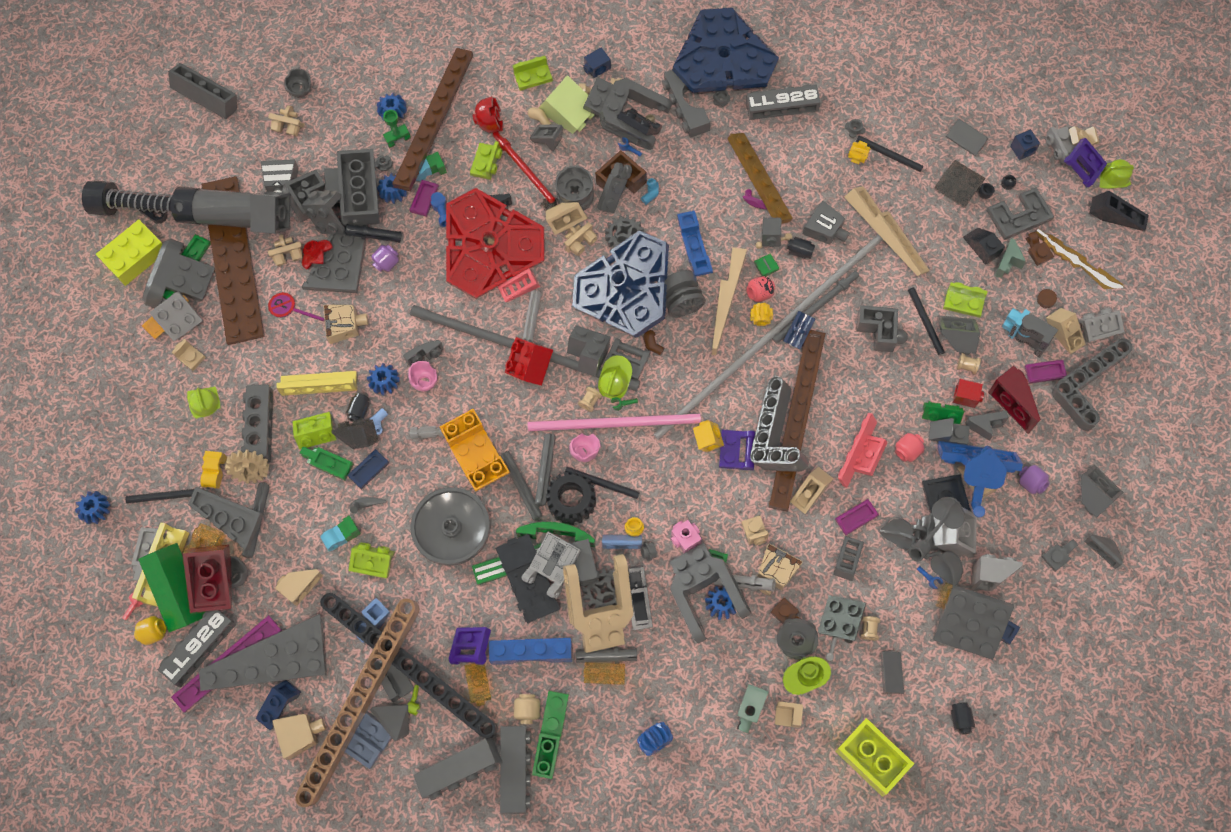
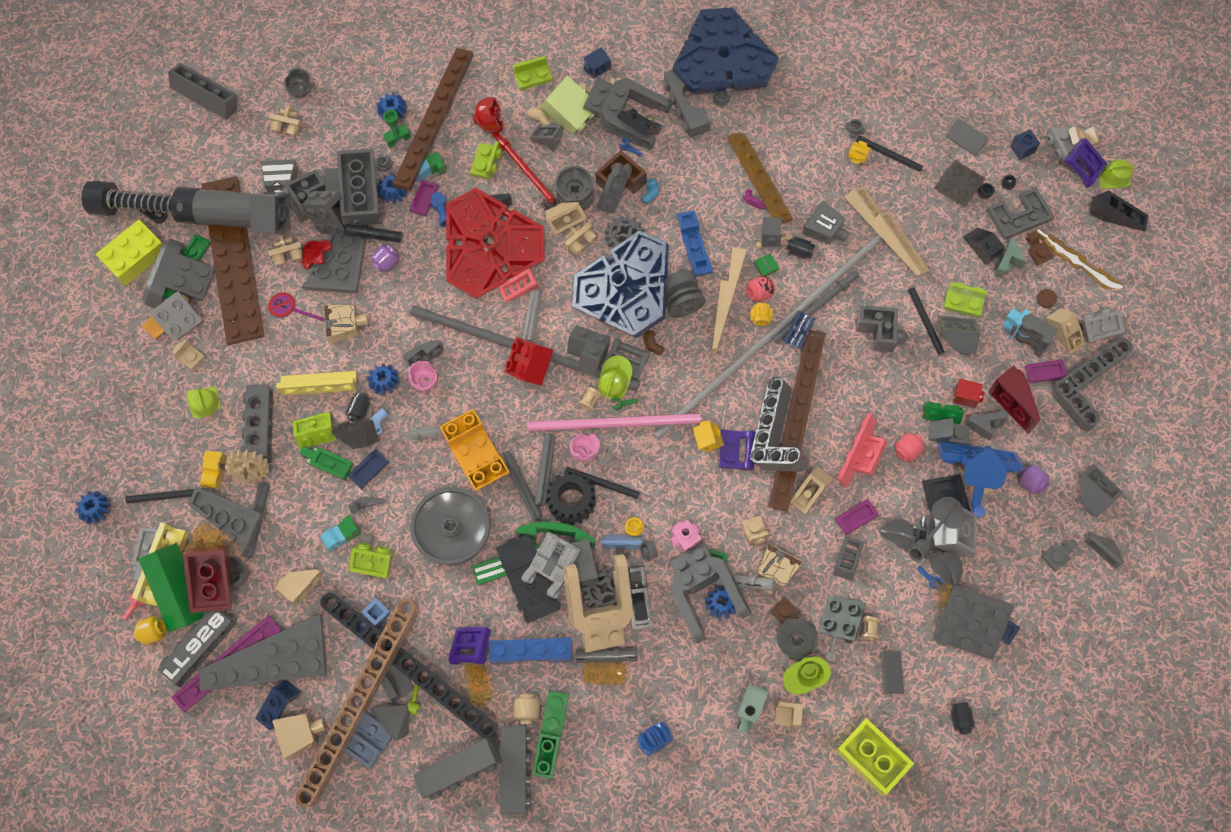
(783, 102): dark grey brick -> none
(968, 363): tan bush -> none
(990, 571): light grey slope -> none

